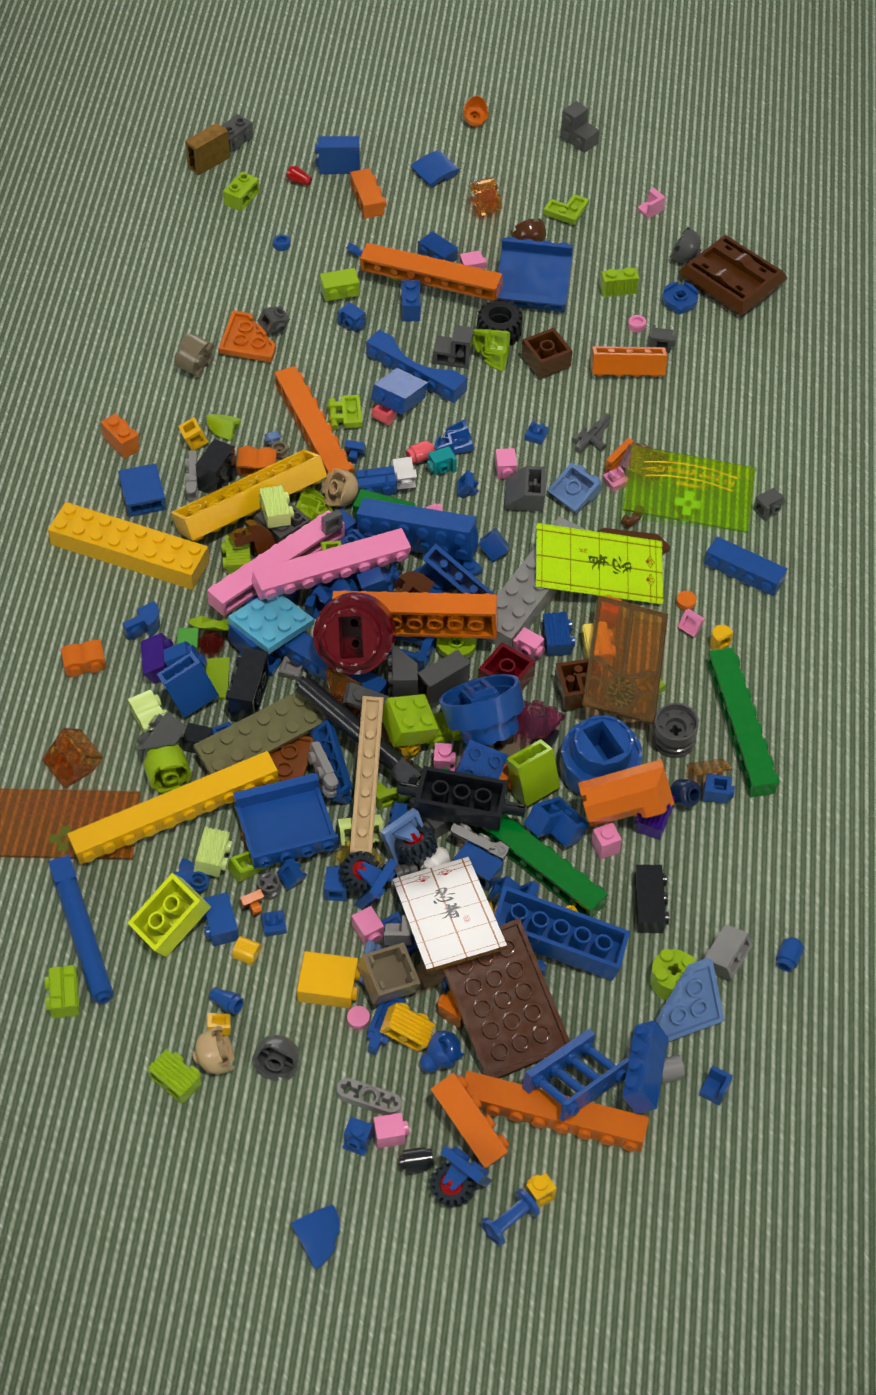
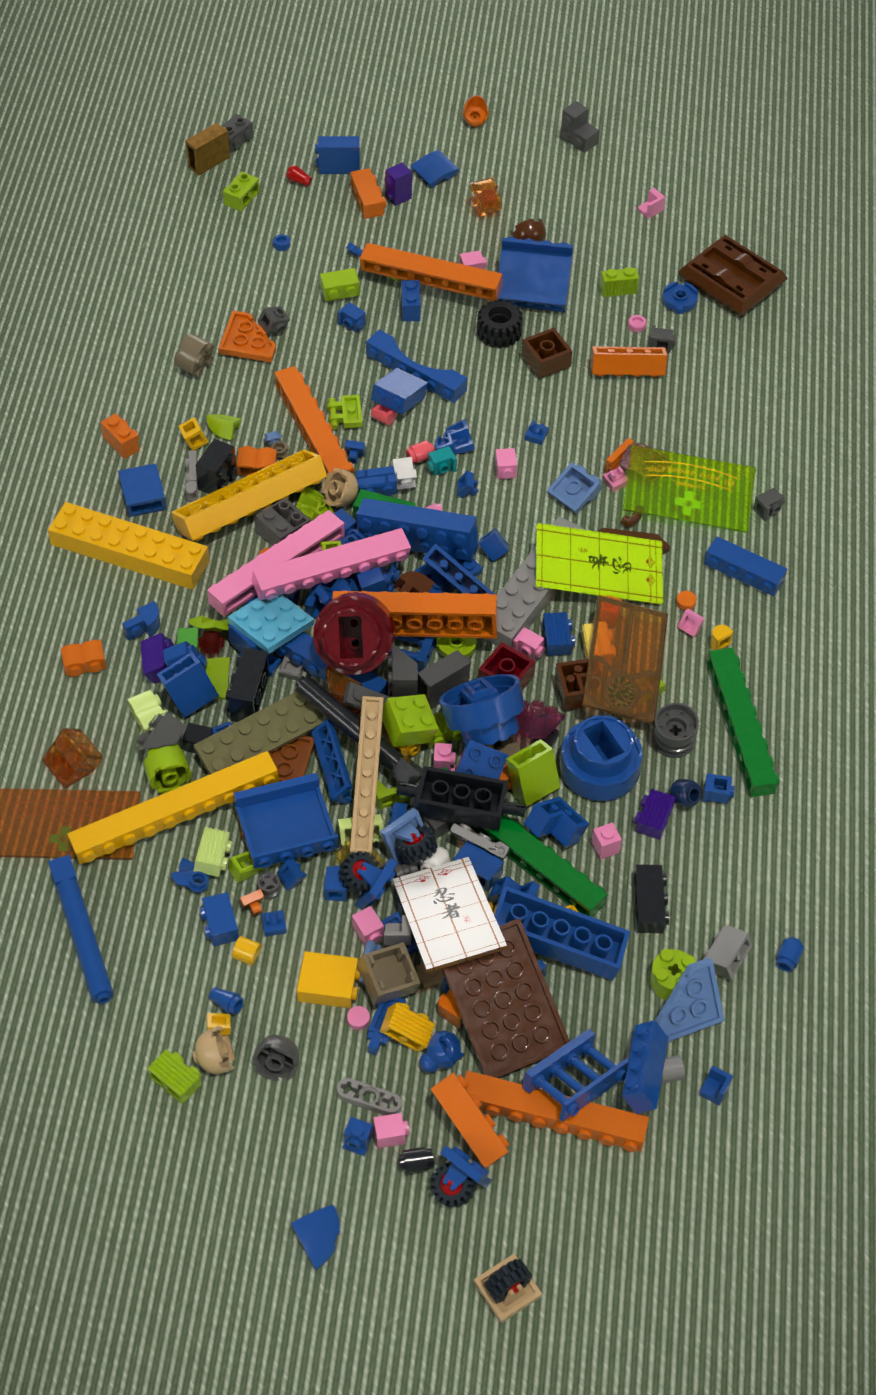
(63, 992): lime brick -> none
(169, 915): neon yellow brick -> none
(235, 556): lime brick -> none
(254, 533): reddish brown brick -> none
(275, 506): yellowish green brick -> none
(323, 769): light grey hinge -> none
(331, 522): dark grey plate -> none
(398, 184): none -> dark purple brick
(437, 247): blue brick -> none
(455, 350): dark grey brick -> none
(493, 346): lime brick -> none
(495, 1229): blue hose -> none
(508, 1287): none -> plate
(526, 489): dark grey slope -> none
(541, 1189): yellow brick -> none
(567, 212): lime plate -> none
(593, 436): dark grey piece -> none
(626, 793): orange brick -> none
(686, 247): dark grey cylinder -> none
(709, 766): clear orange piece -> none

